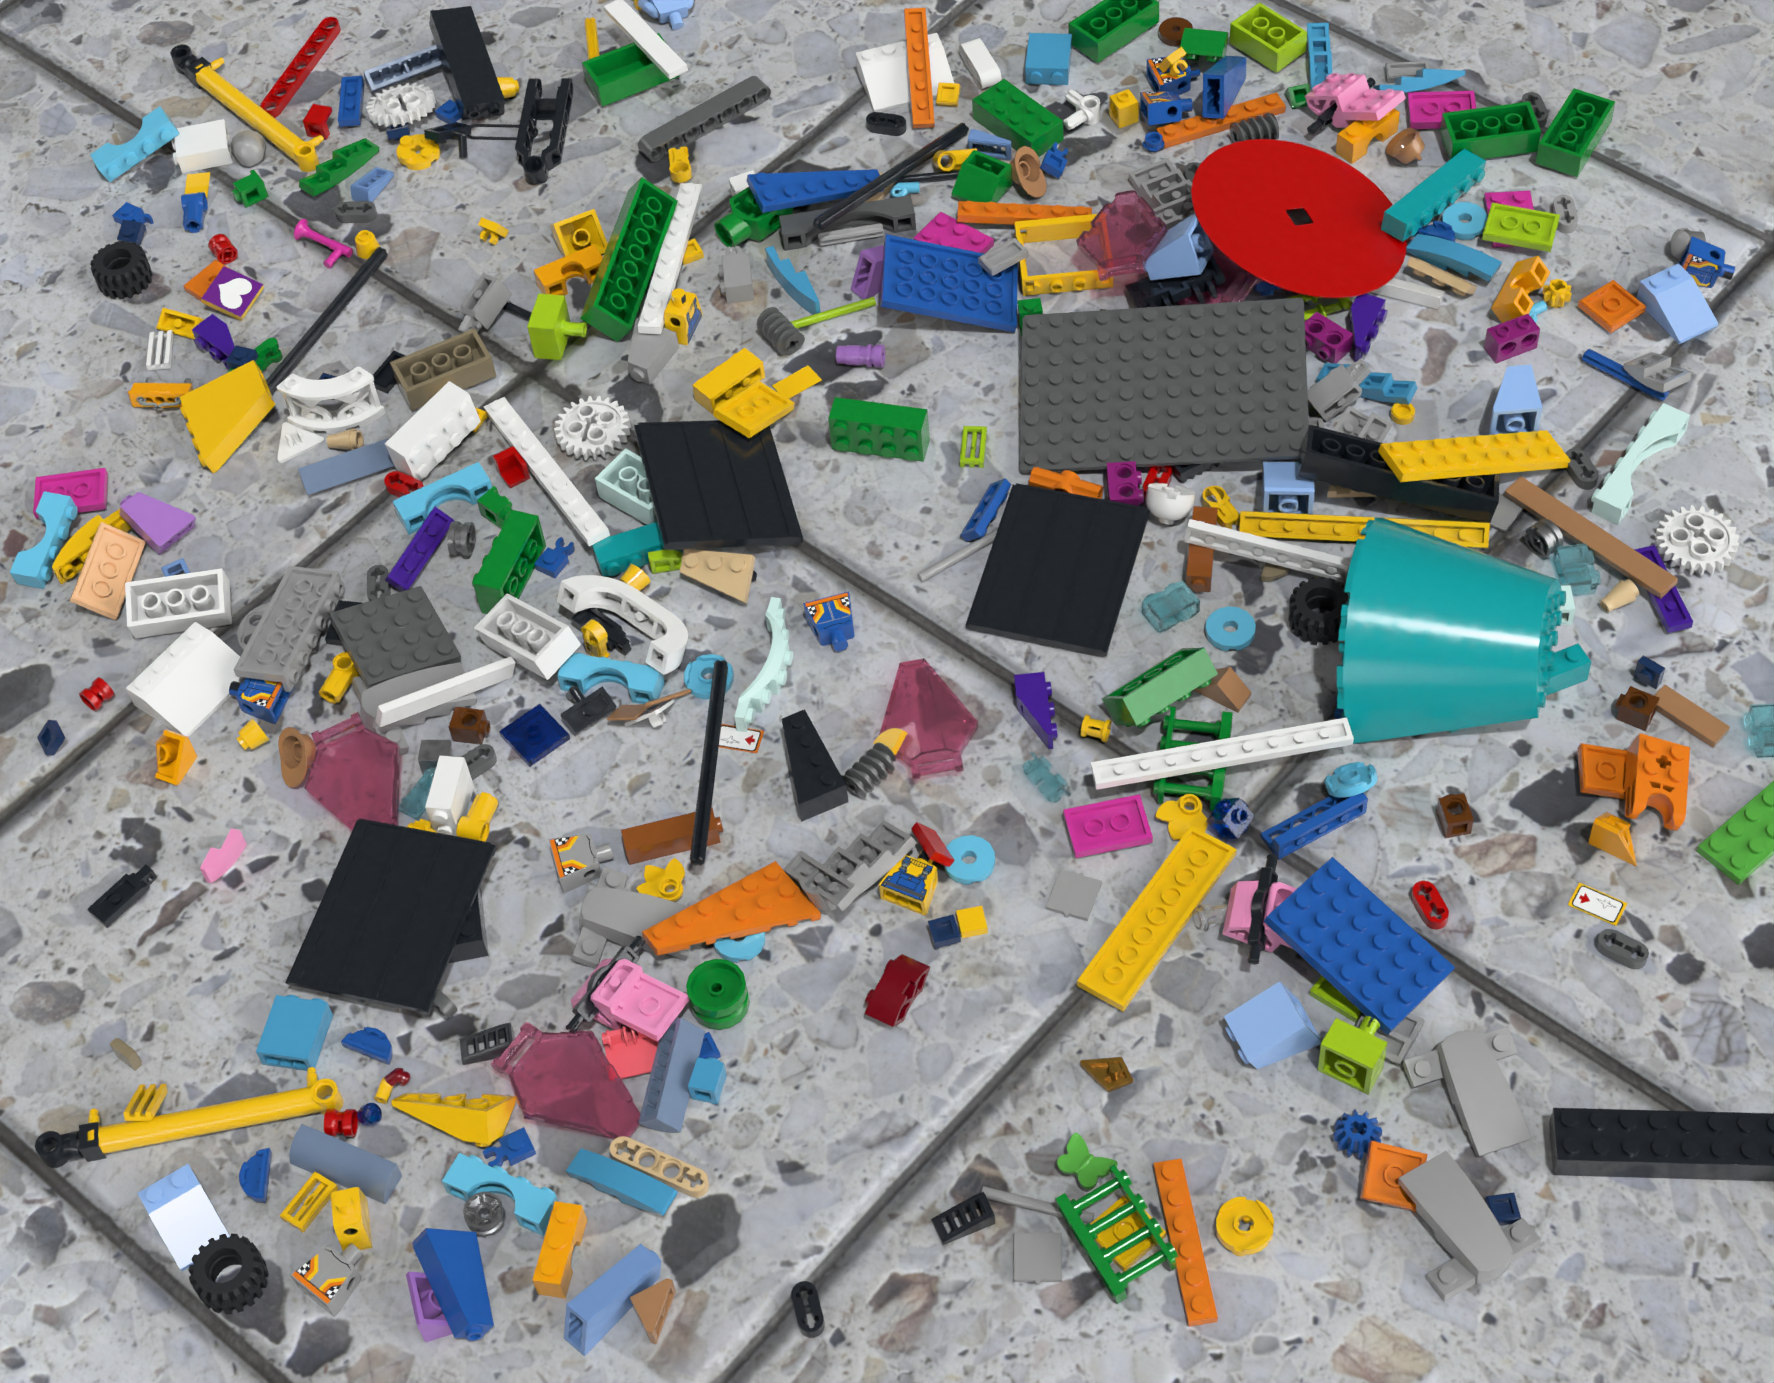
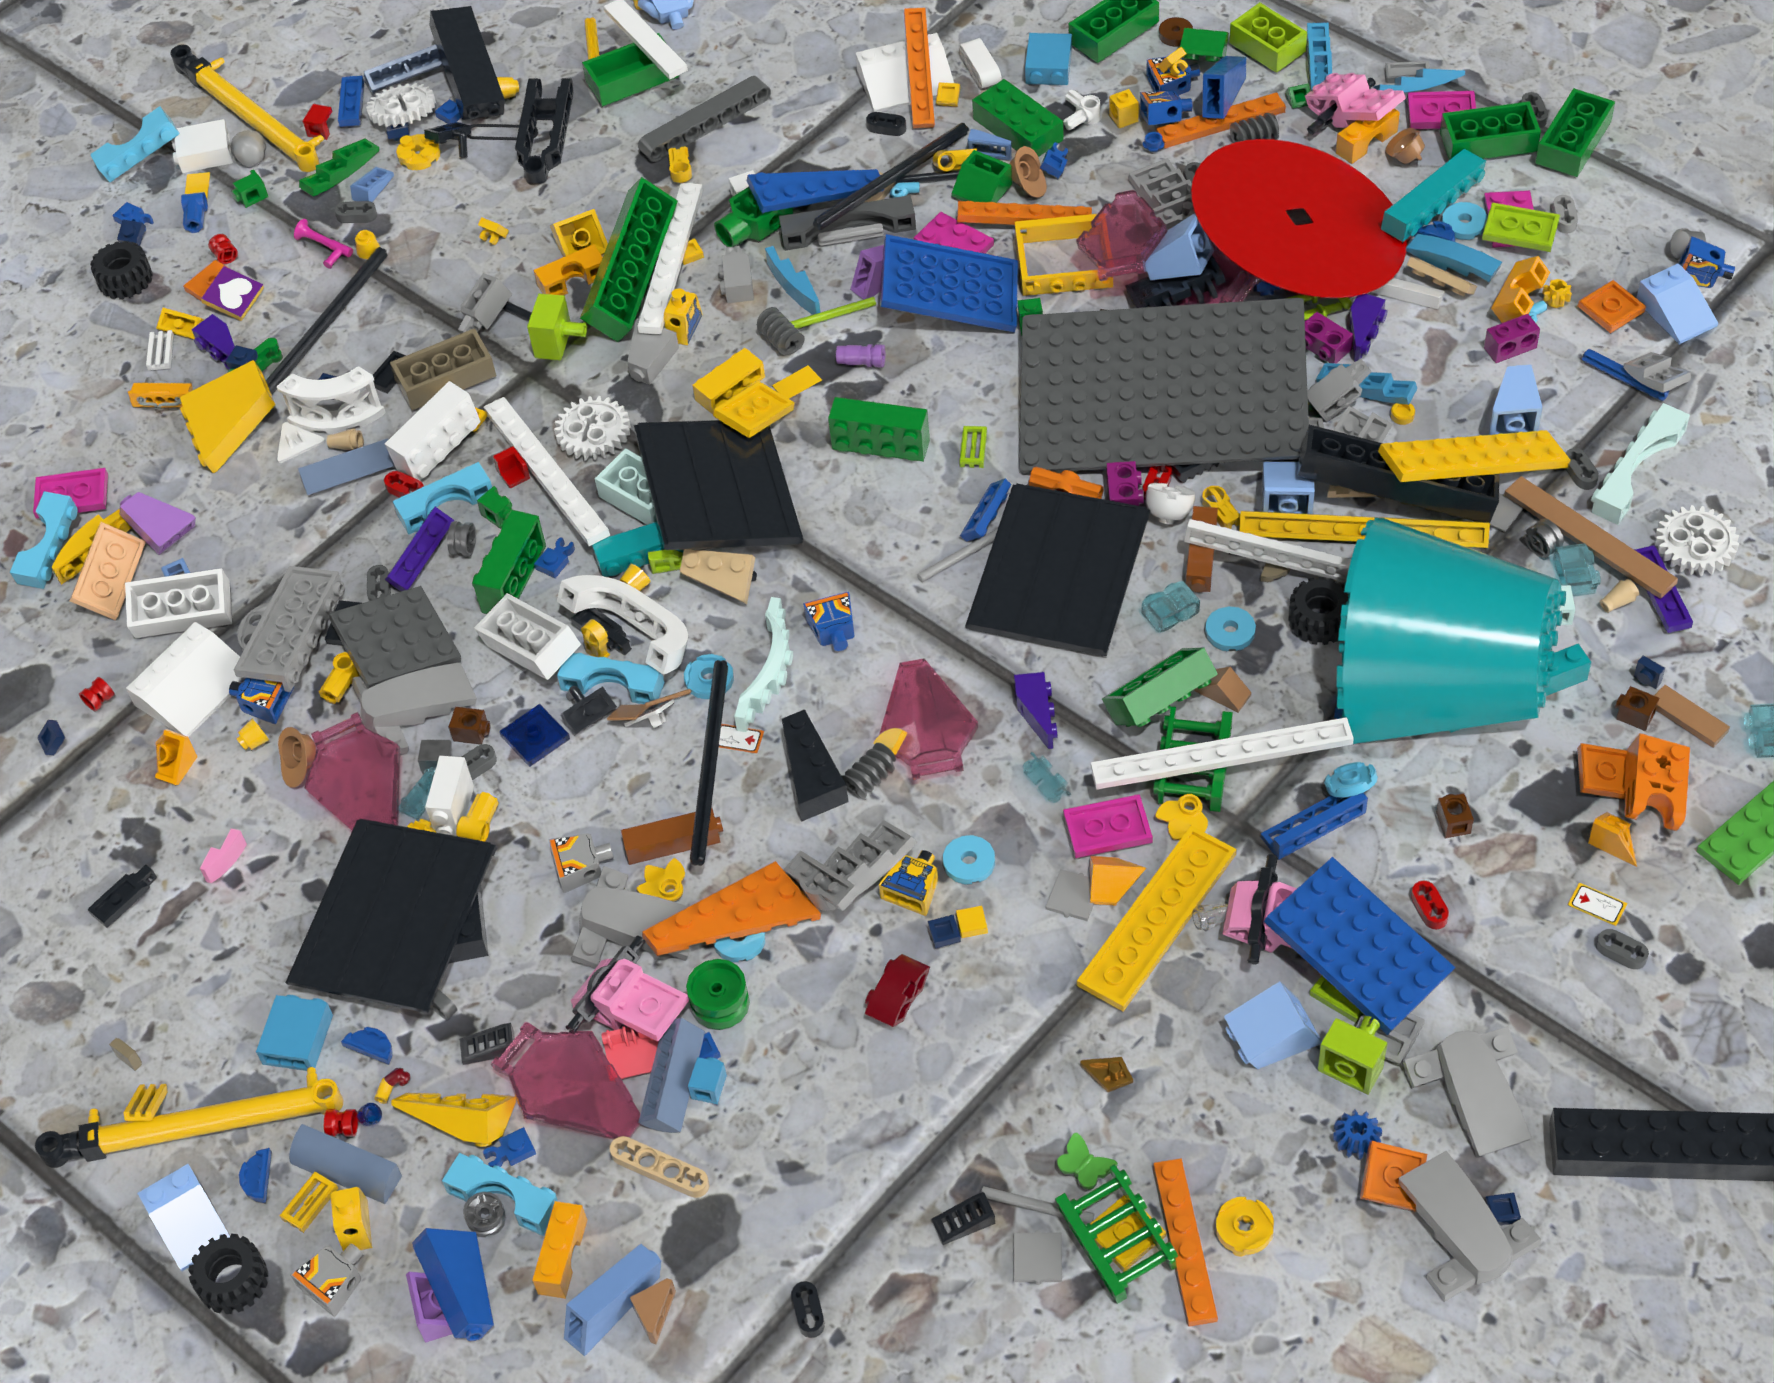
(300, 59): red beam -> none
(445, 691): white tile -> none
(622, 1181): dark azure slope -> none
(932, 844): red tile -> none
(1003, 257): light grey tile -> none
(1087, 730): yellow bush -> none
(1111, 879): none -> light orange slope
(1230, 818): clear blue brick -> none

